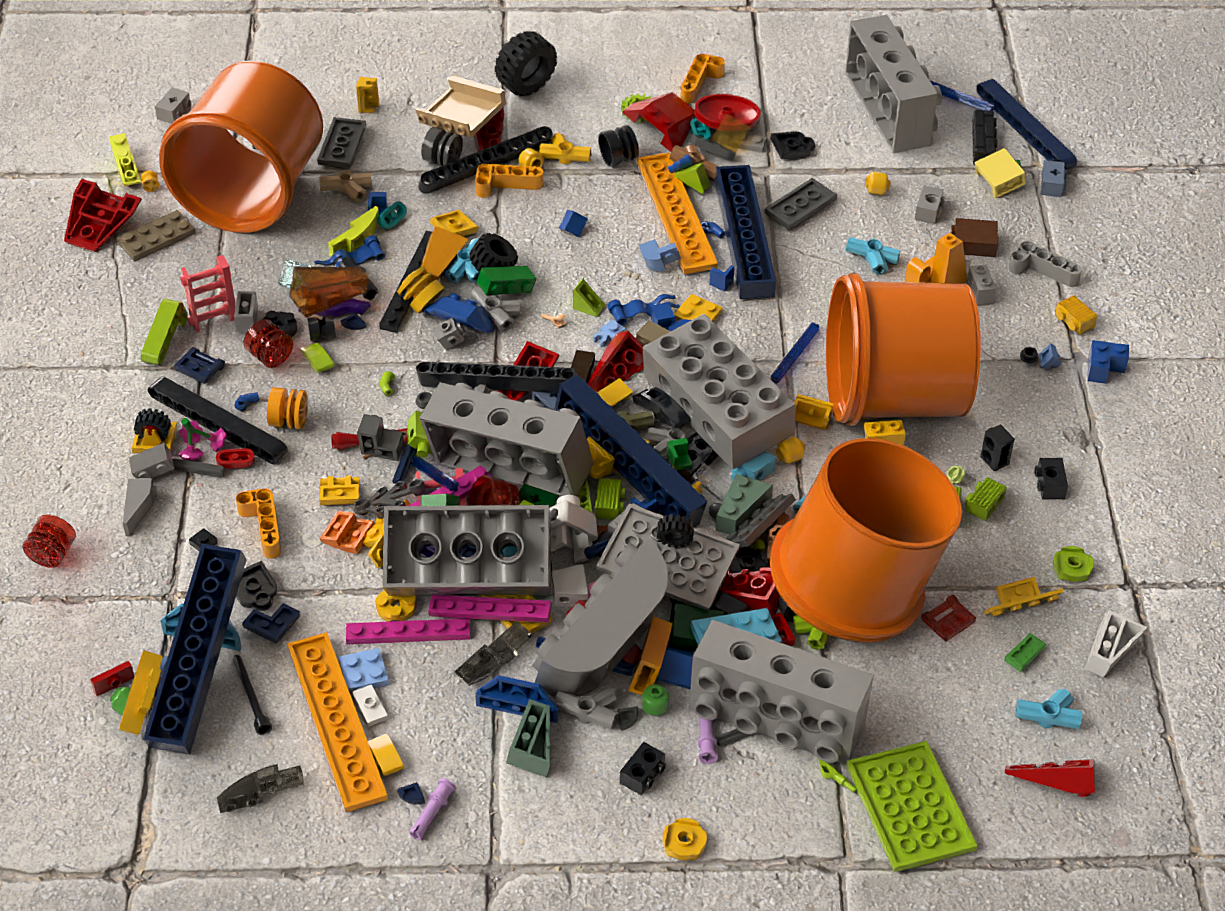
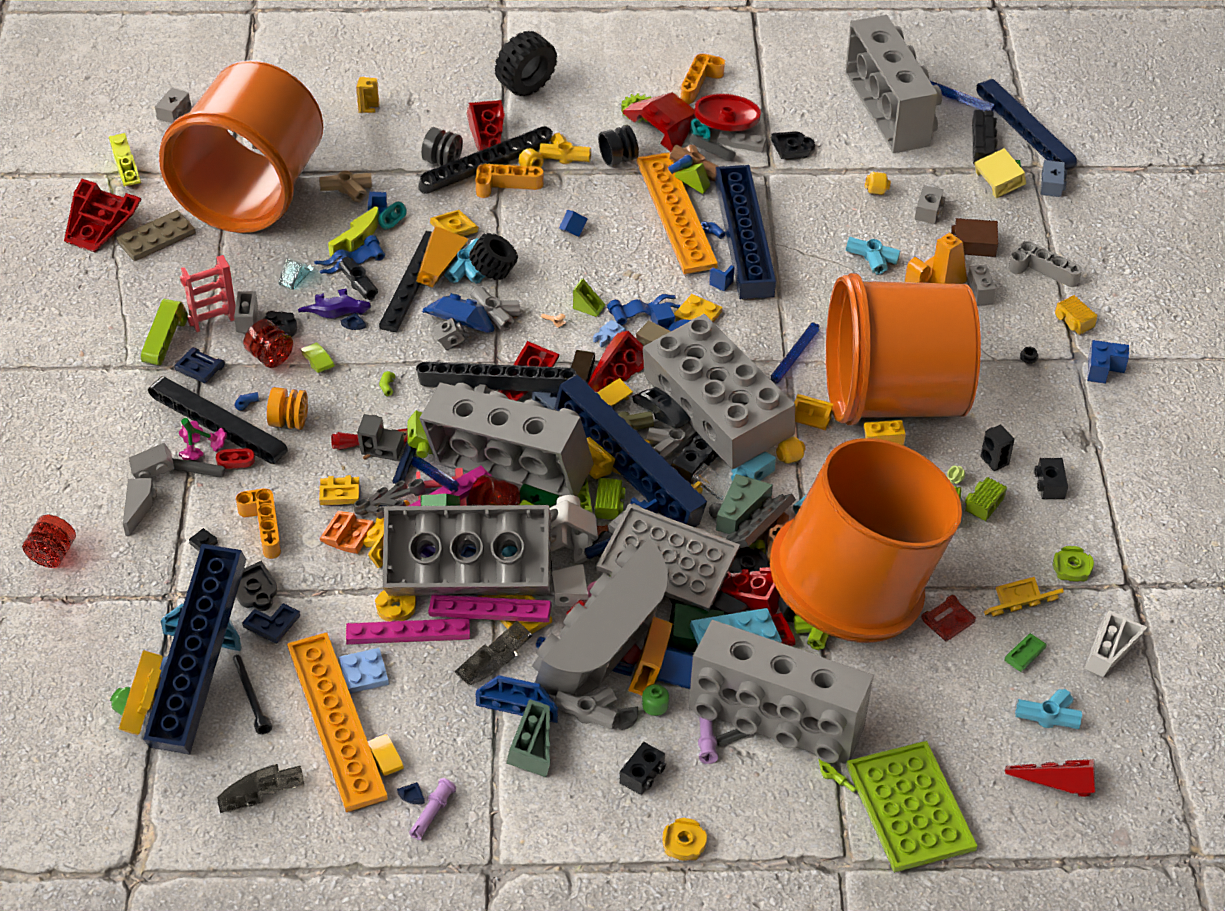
(112, 678): red plate -> none
(152, 430): plate -> none
(153, 184): yellow wheel -> none
(321, 328): black wheel -> none
(324, 287): clear orange slope -> none
(341, 142): dark grey plate -> none
(369, 705): white plate -> none
(420, 289): yellow wheel -> none
(423, 399): dark grey plate -> none
(463, 107): tan panel -> none
(506, 280): green brick -> none
(657, 257): medium blue brick -> none
(675, 531): black tyre -> none
(678, 453): green panel -> none
(731, 133): clear yellow piece -> none
(800, 203): dark grey plate -> none
(1049, 357): medium blue tile -> none

